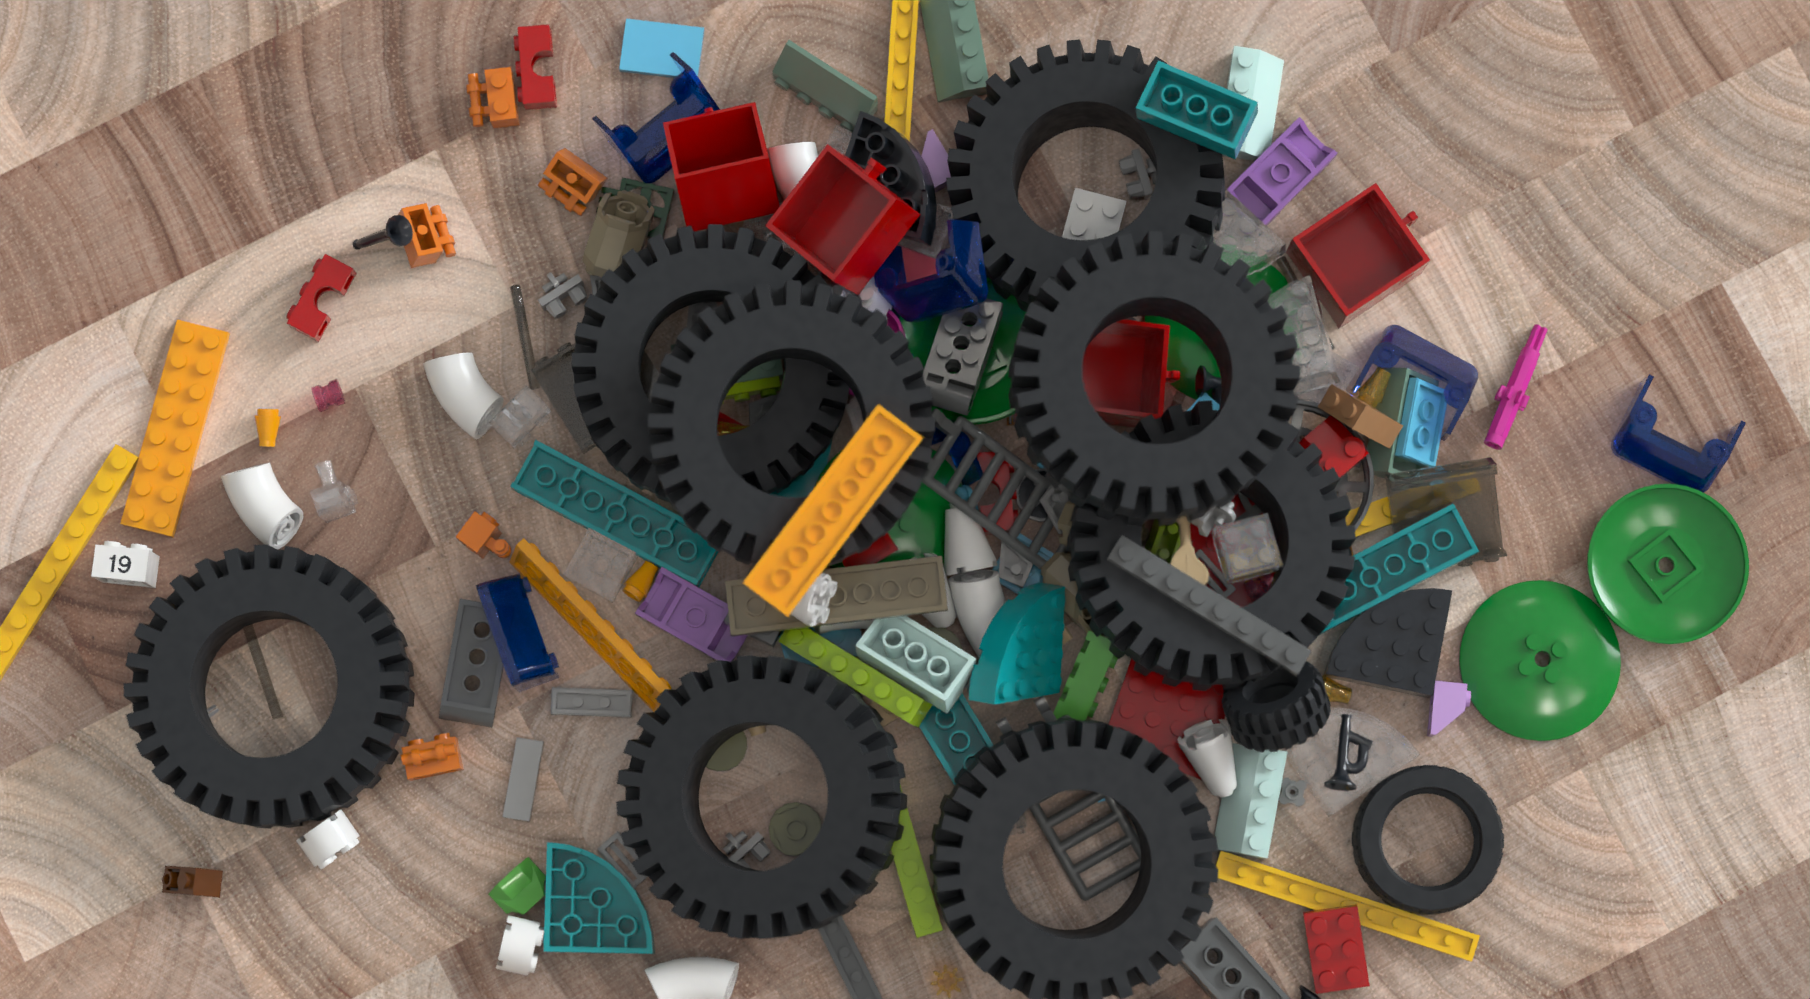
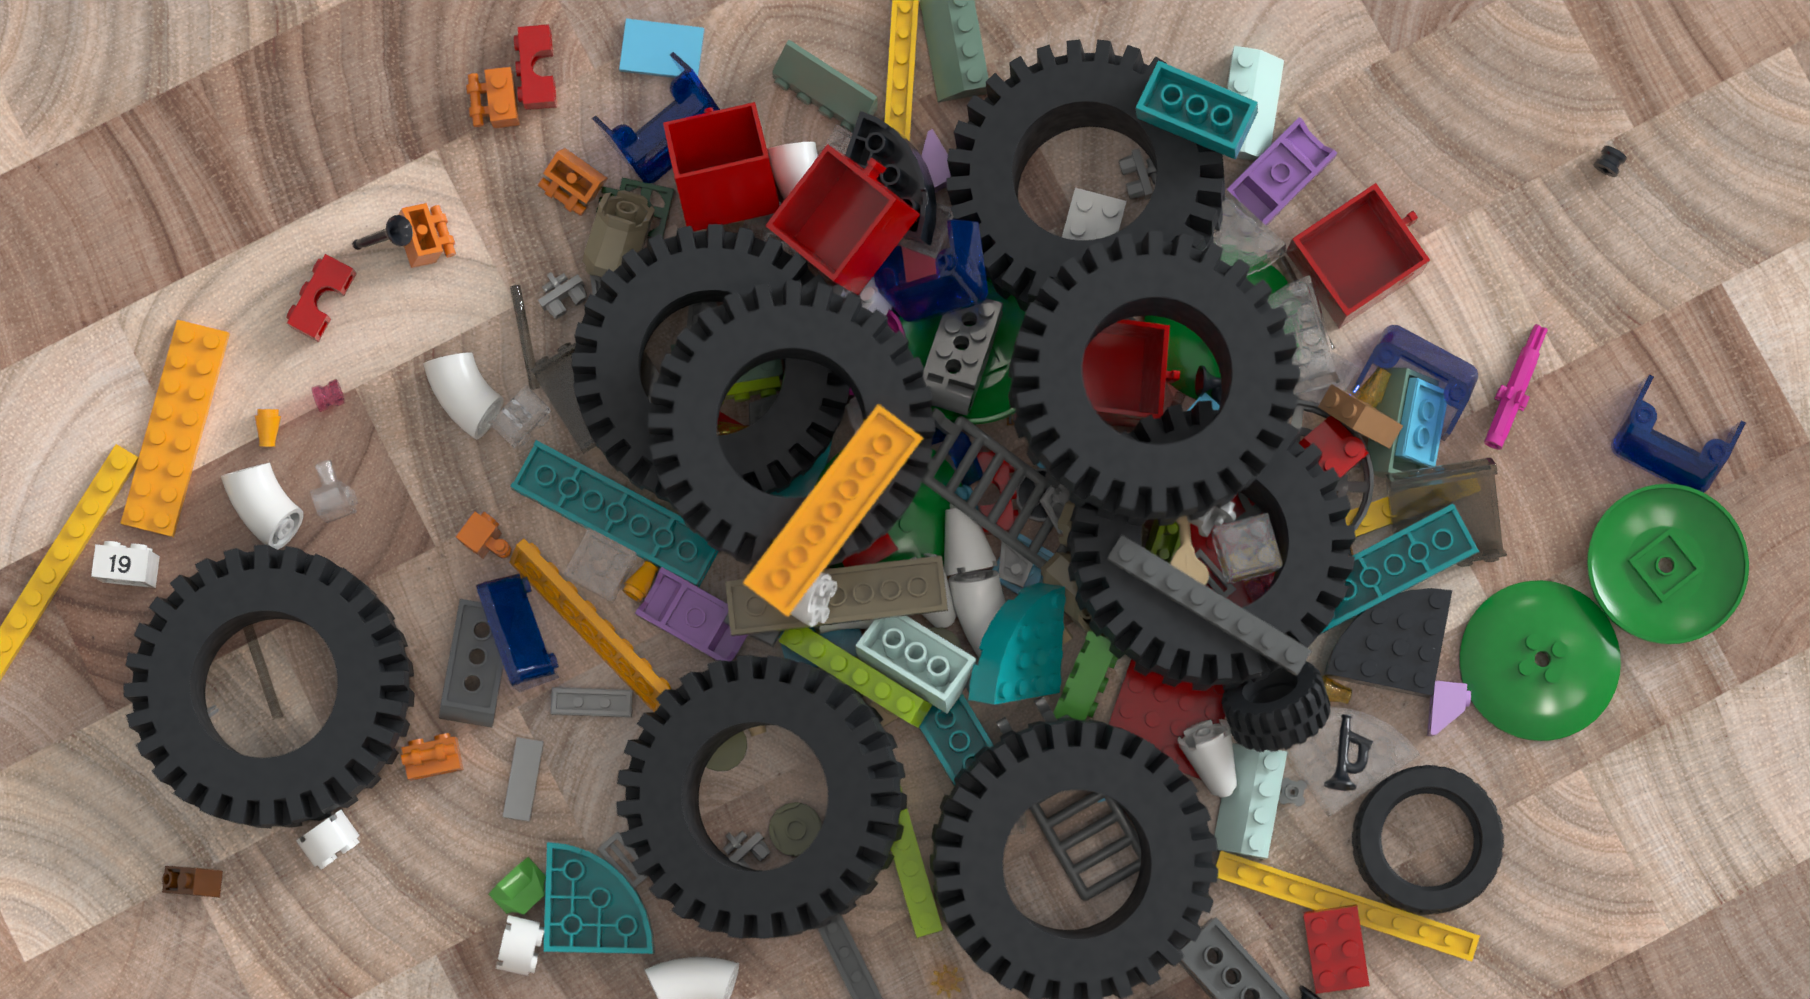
(1610, 161): none -> black wheel

